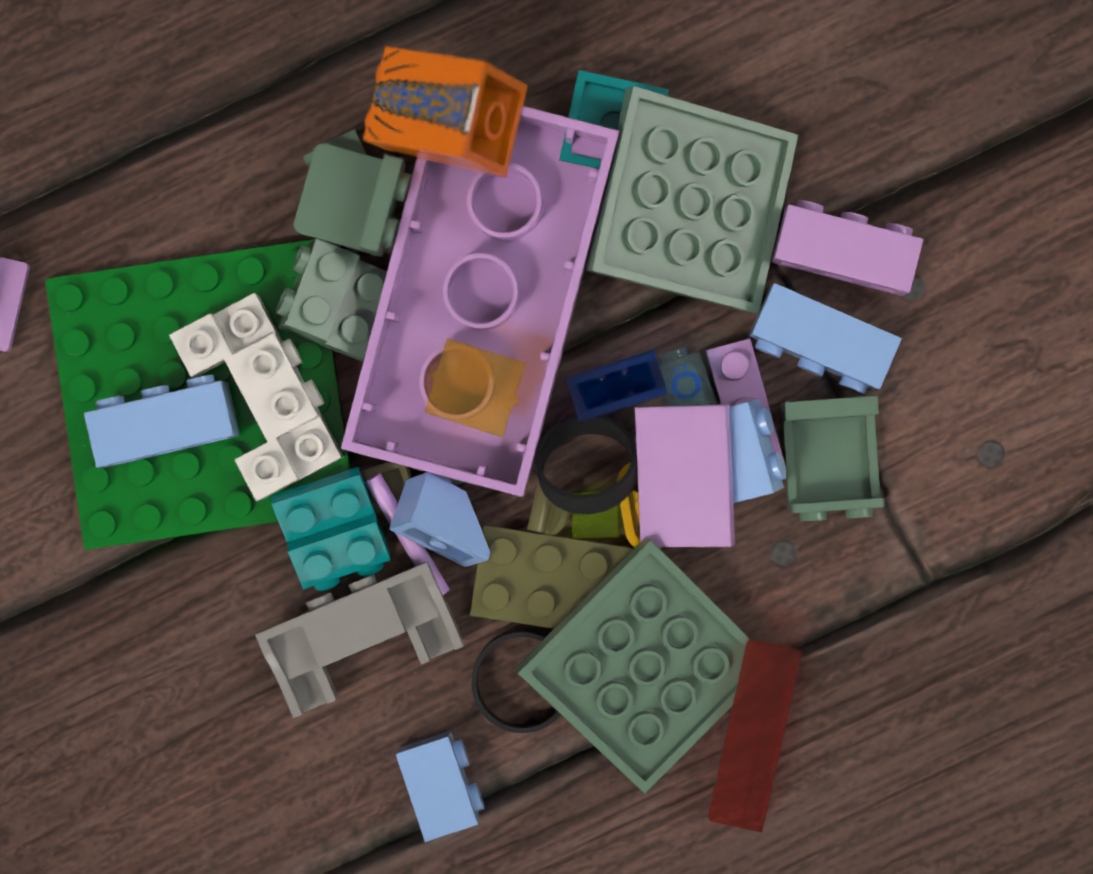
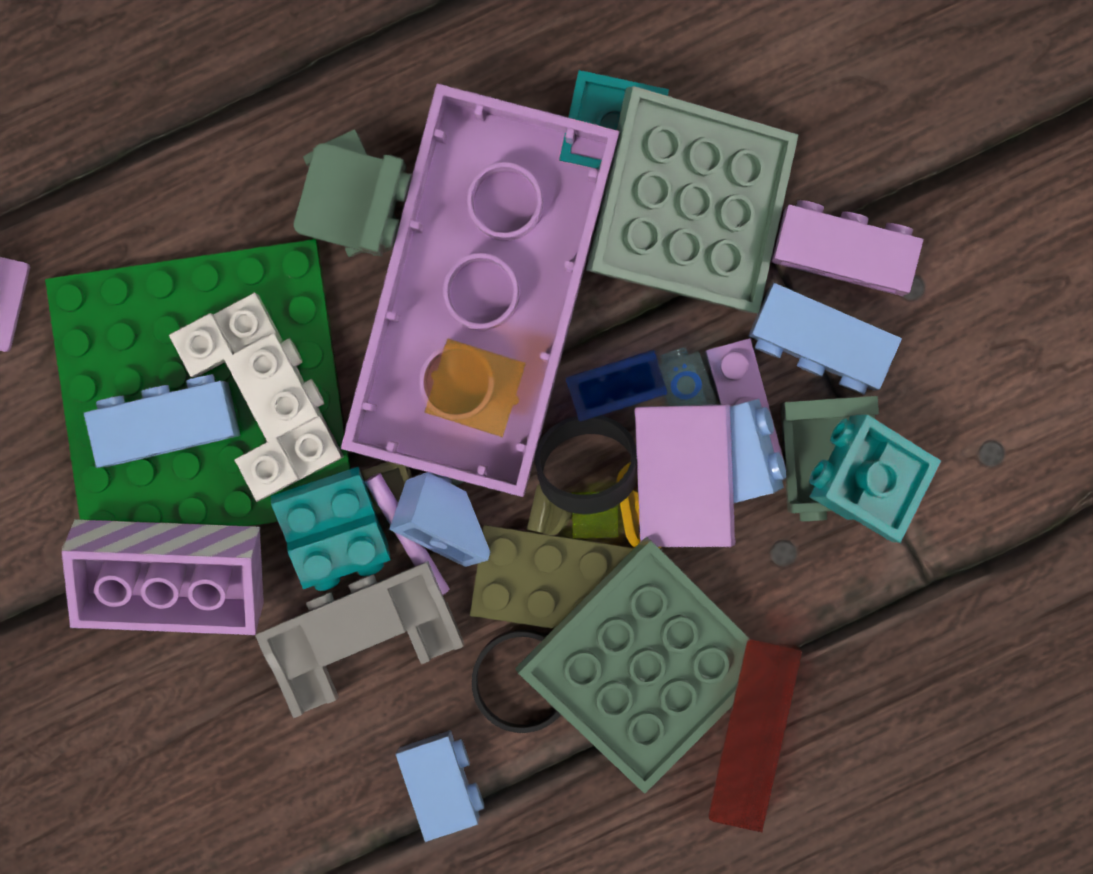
(163, 577): none -> lavender brick
(332, 298): sand green plate -> none
(445, 110): orange slope -> none
(873, 476): none -> teal plate

